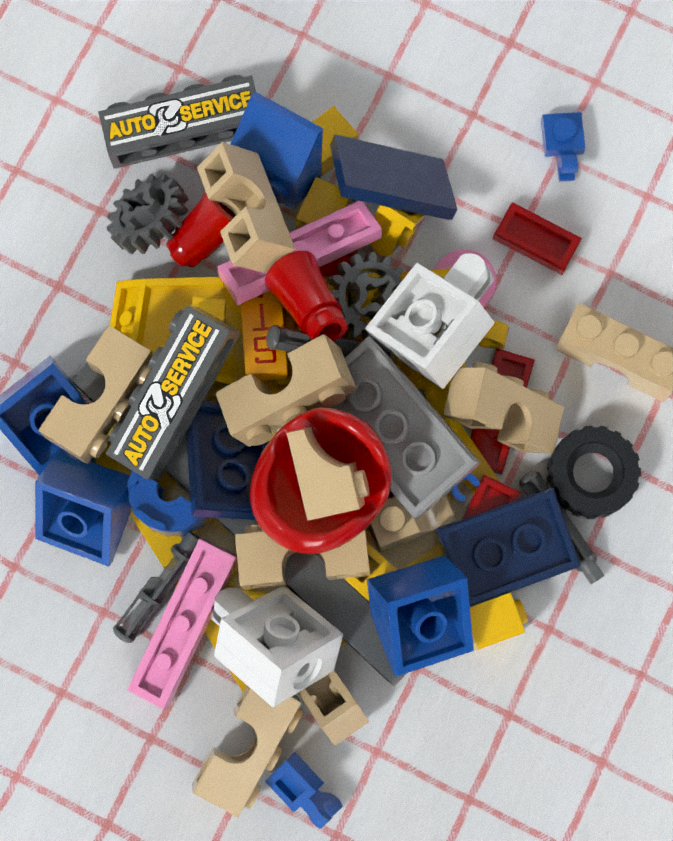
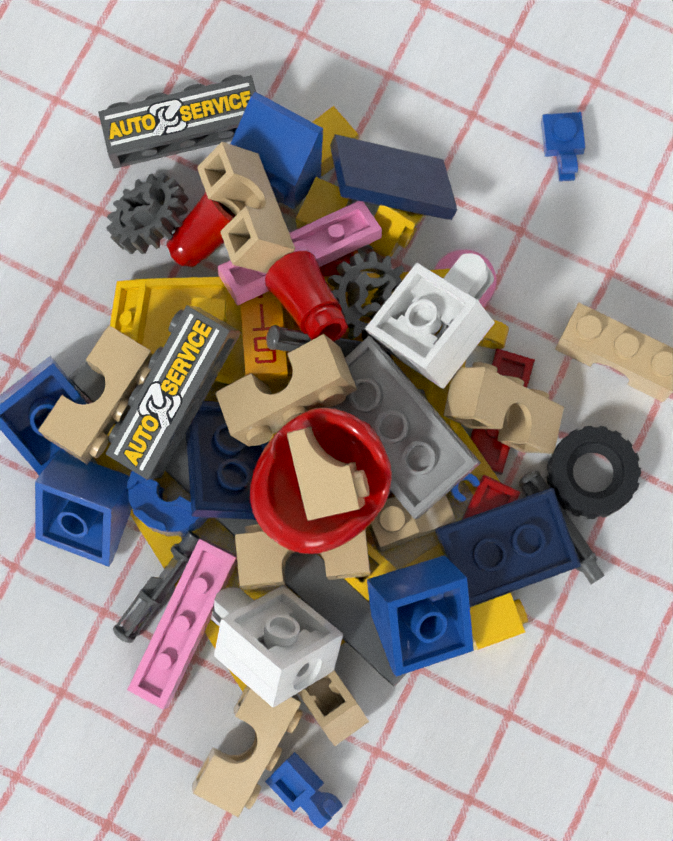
(537, 238): red tile -> none

